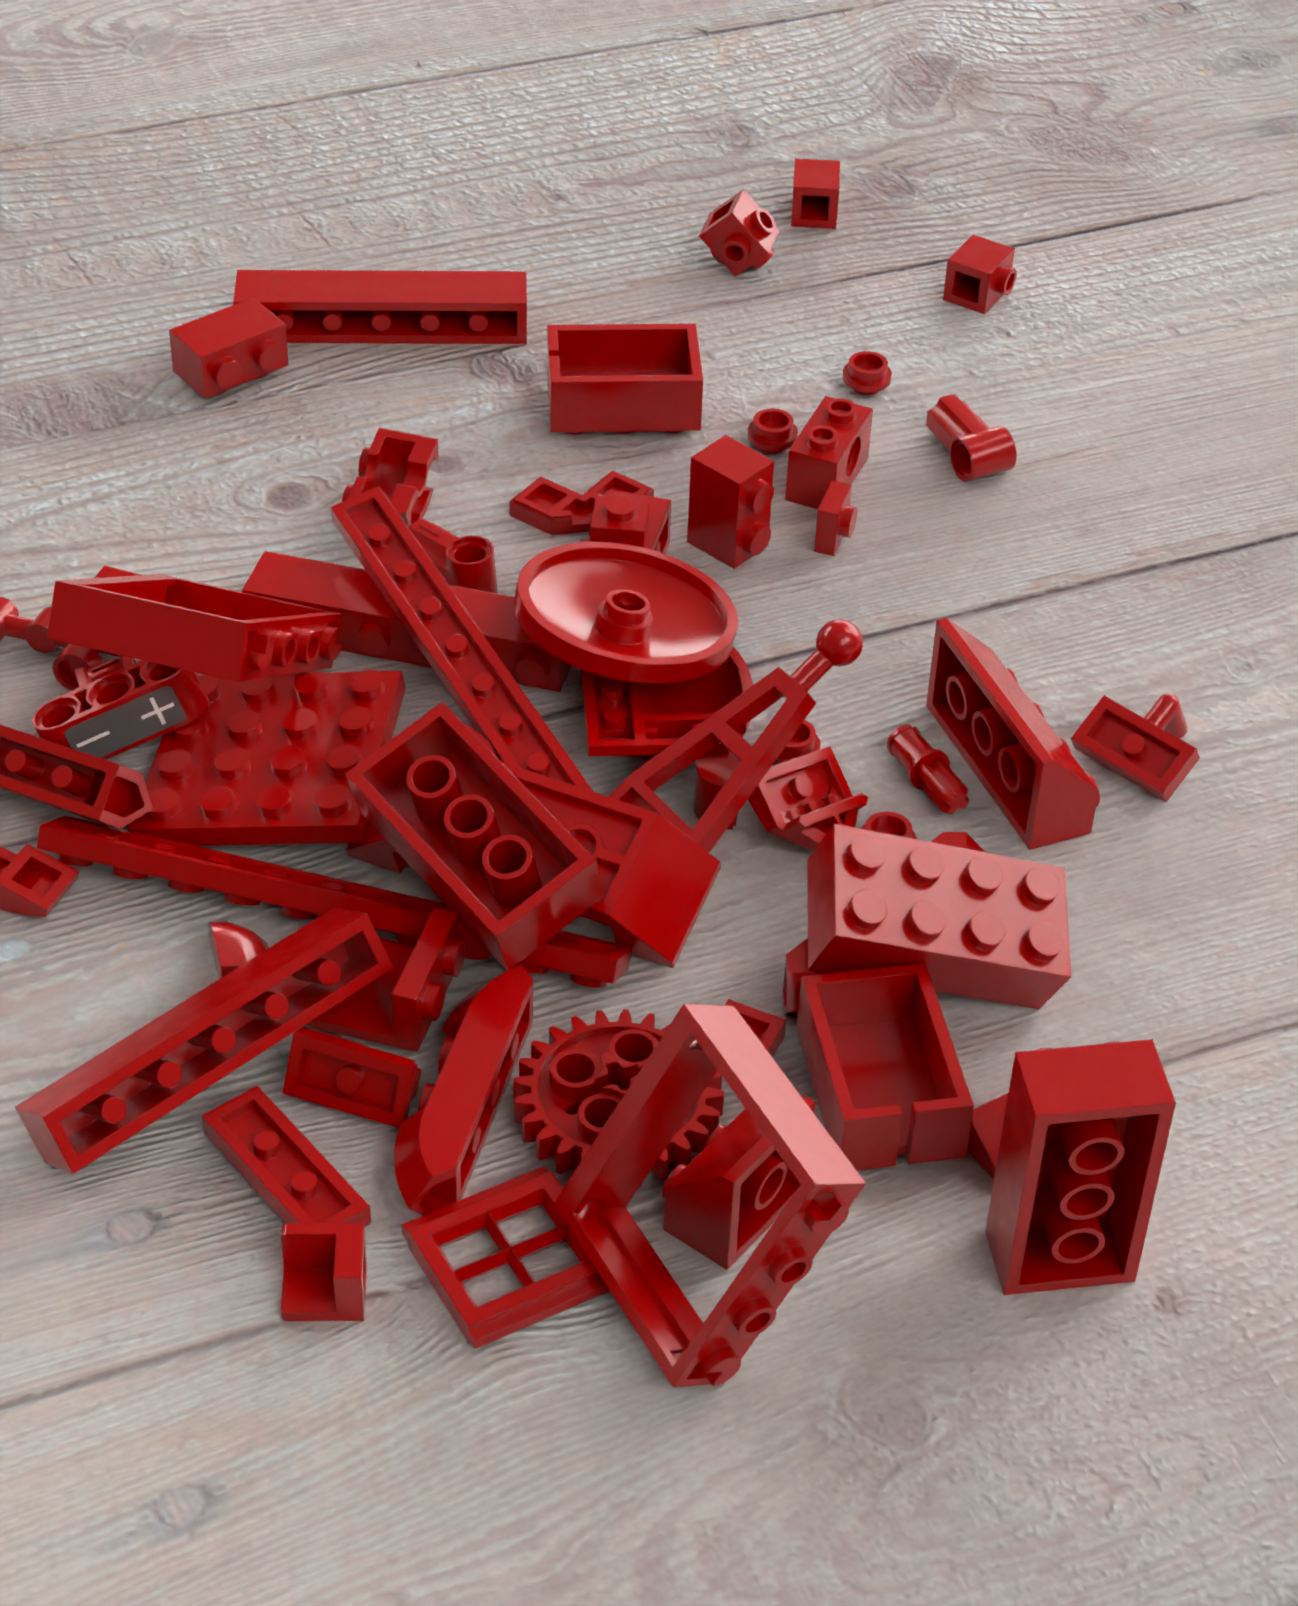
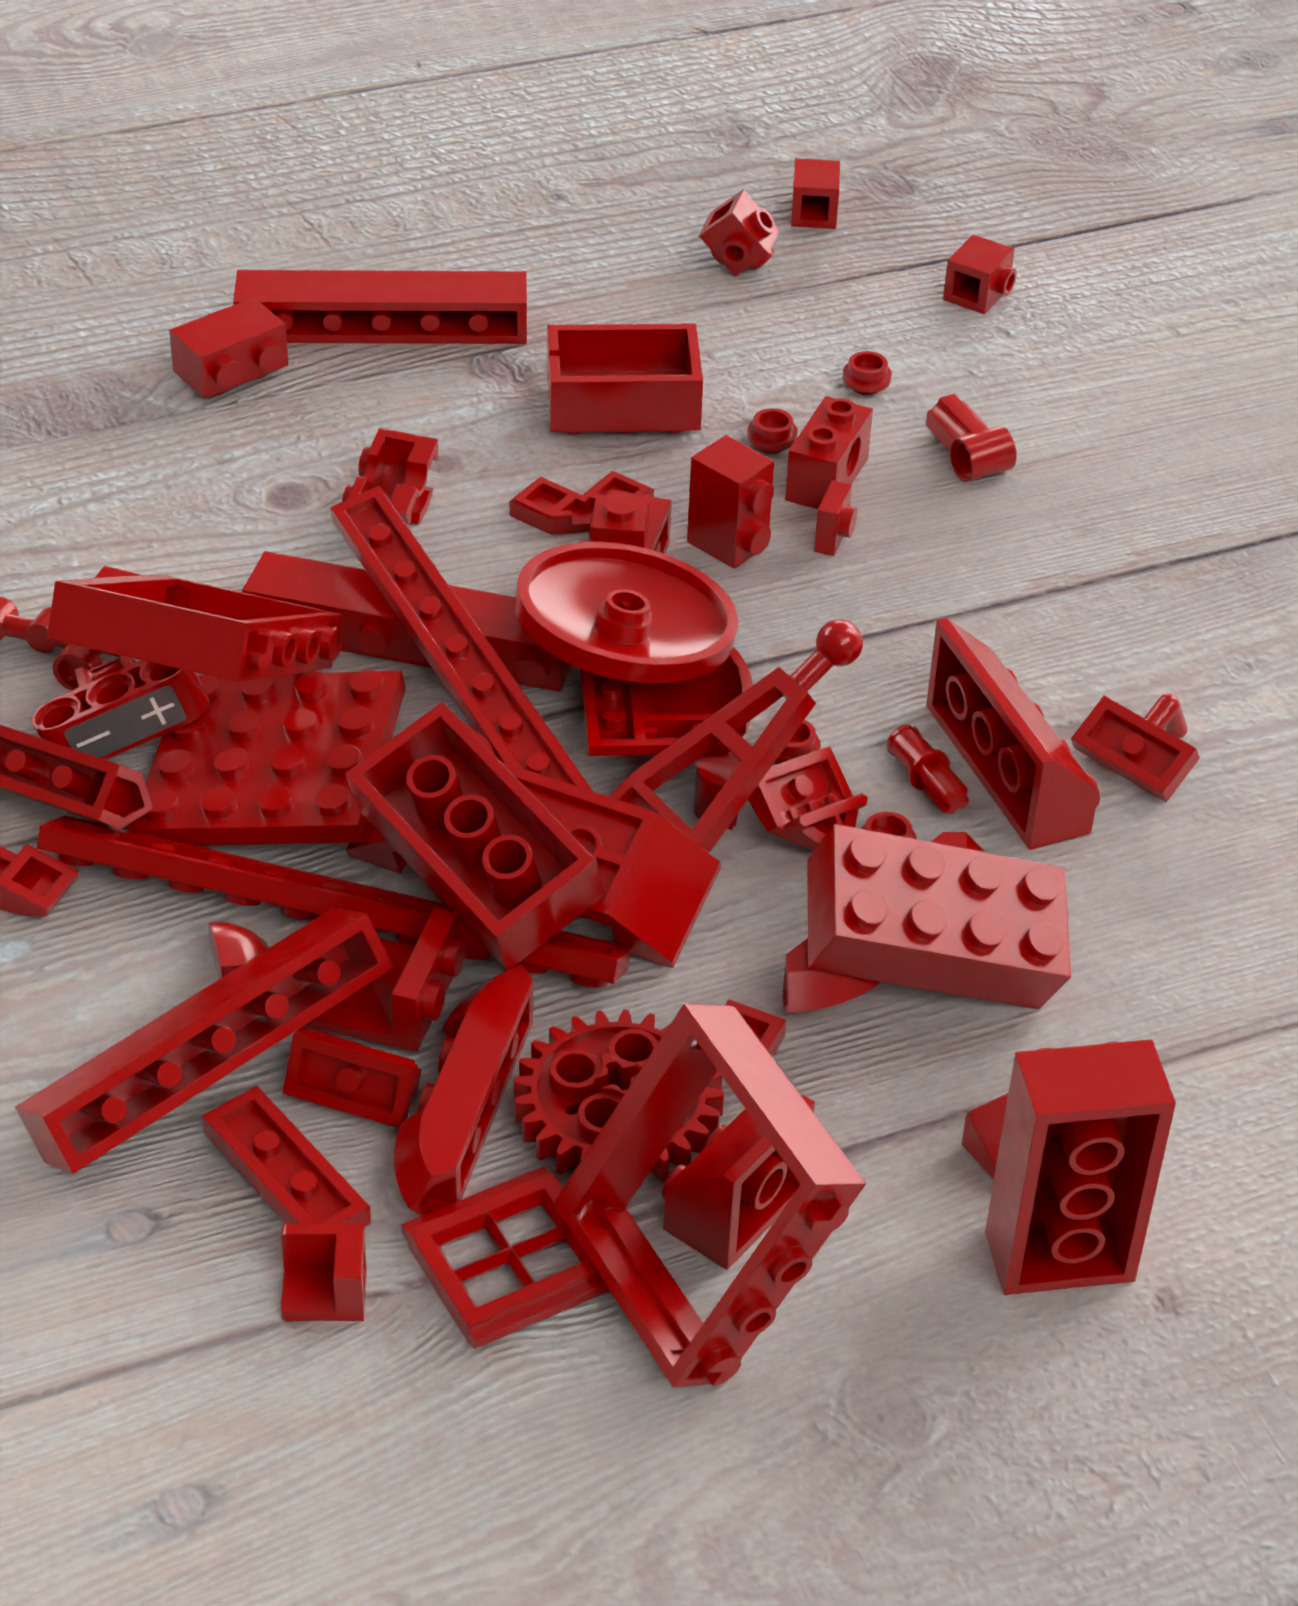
(460, 560): red piece -> none
(884, 1066): red piece -> none

